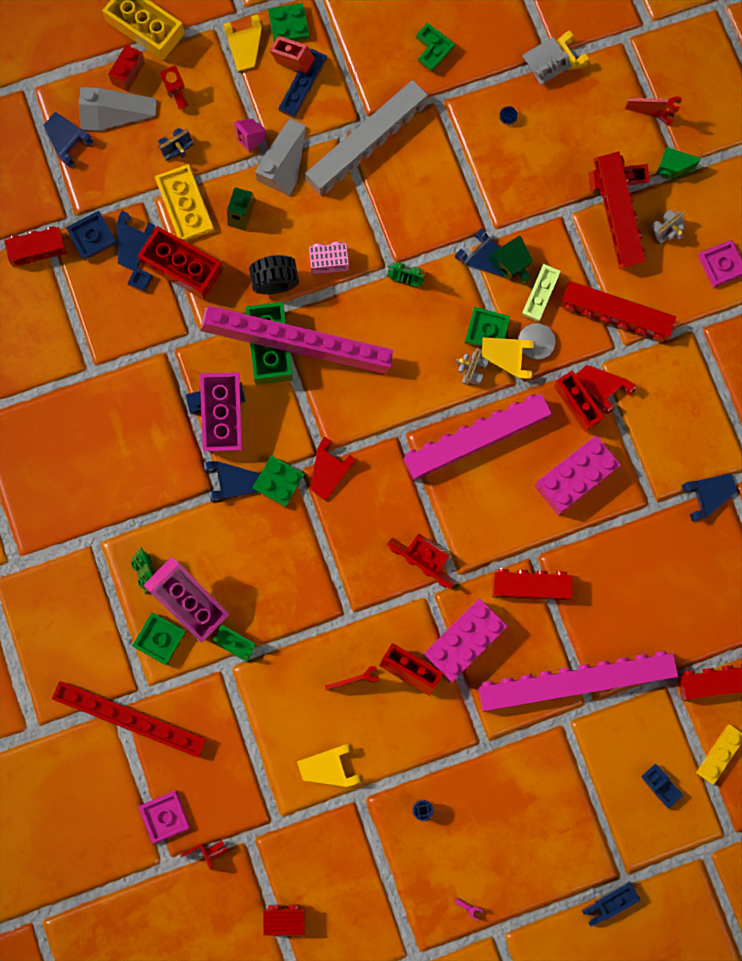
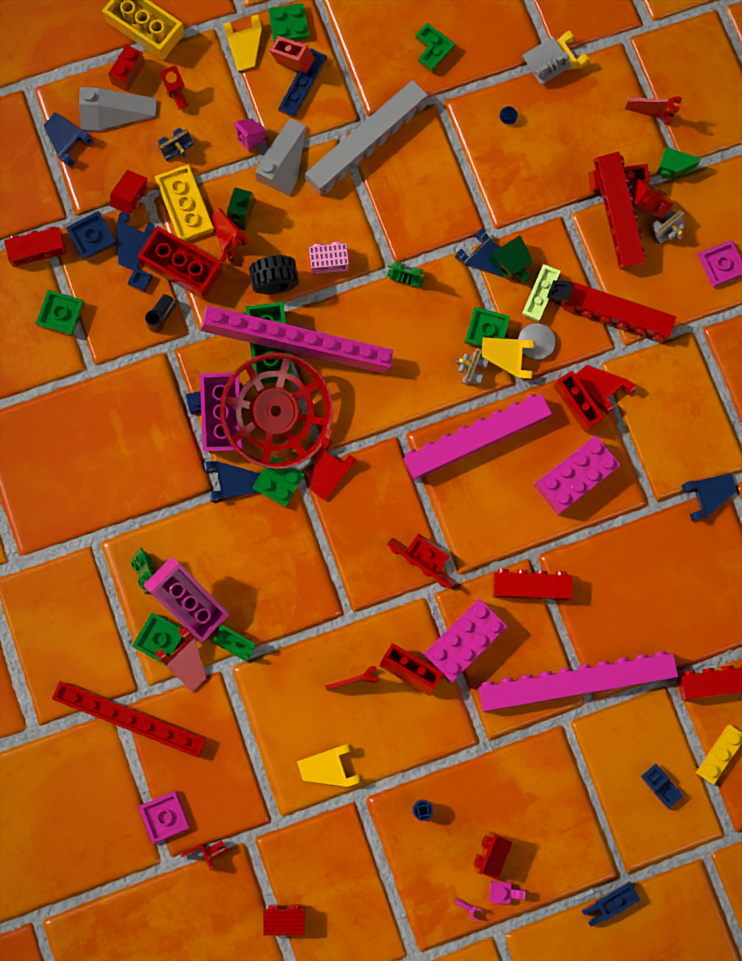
(60, 312): none -> green plate
(129, 192): none -> red brick
(160, 311): none -> black piece
(185, 661): none -> red flag
(227, 234): none -> red flag
(287, 410): none -> red dish
(493, 855): none -> red bracket
(501, 892): none -> dark pink plate
(560, 291): none -> black bracket
(651, 199): none -> red brick

